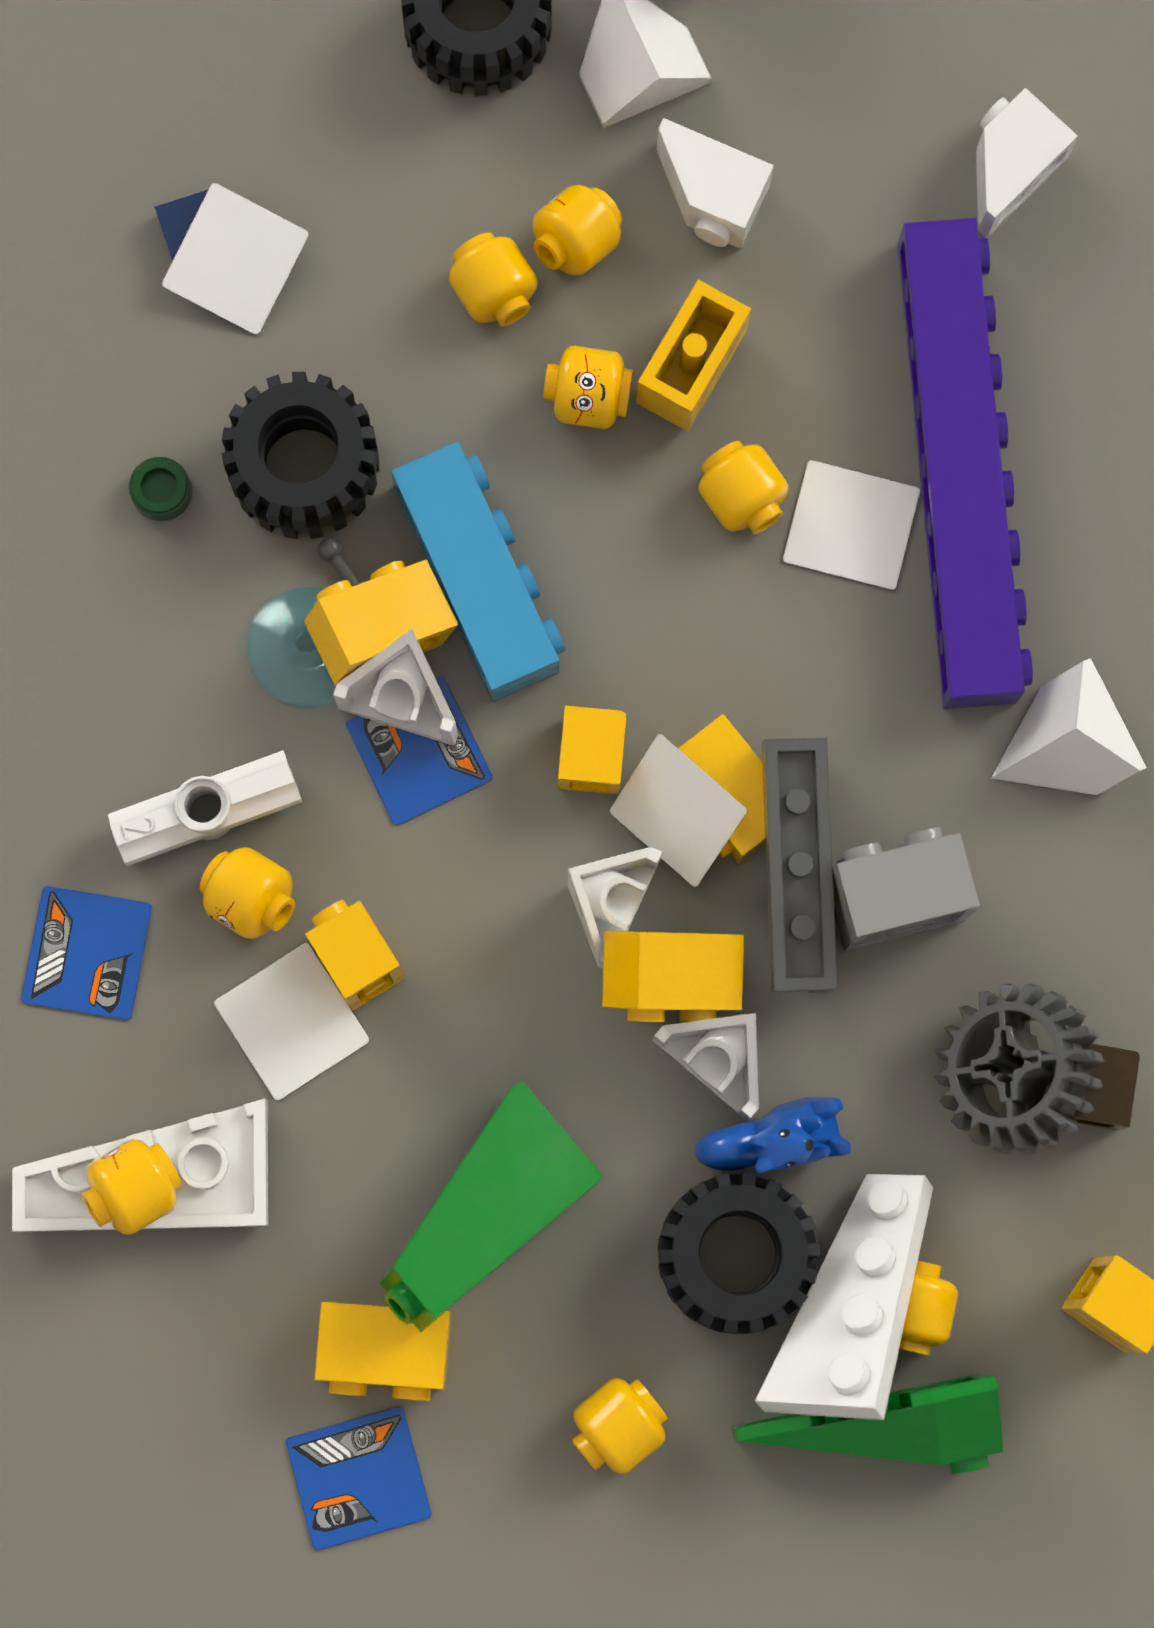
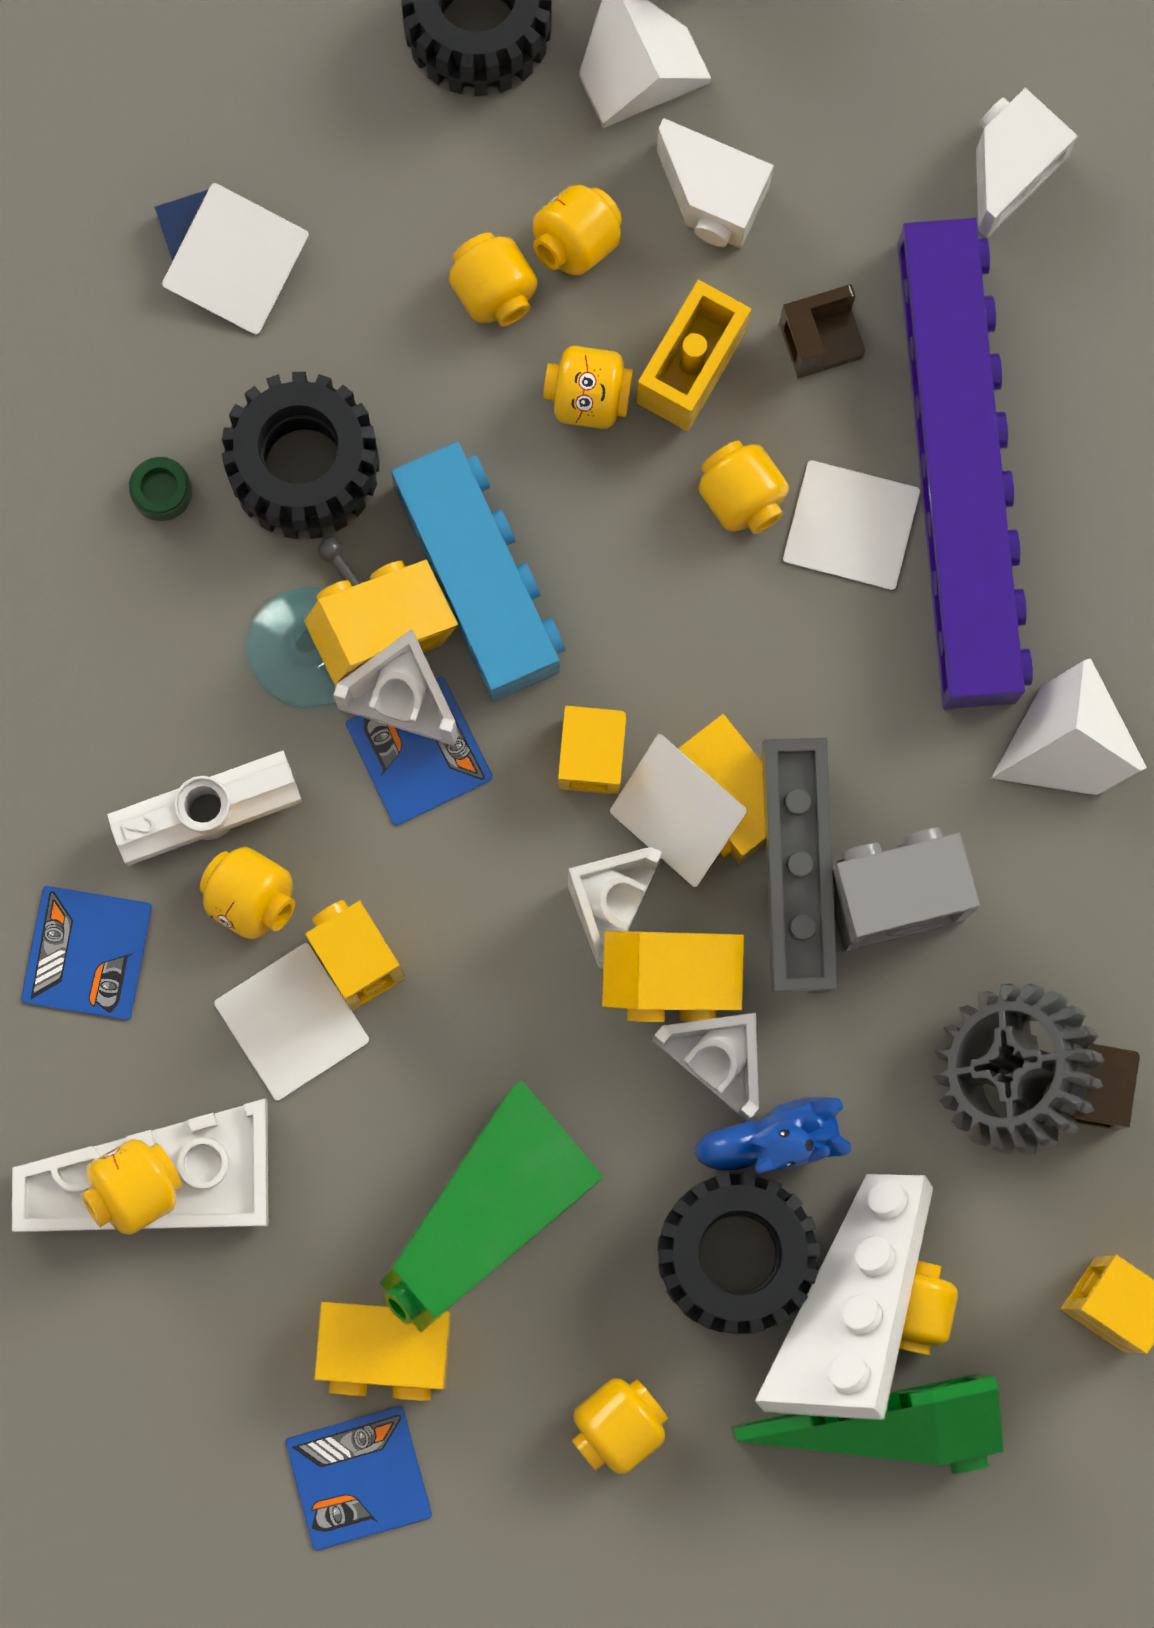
(821, 331): none -> dark brown panel

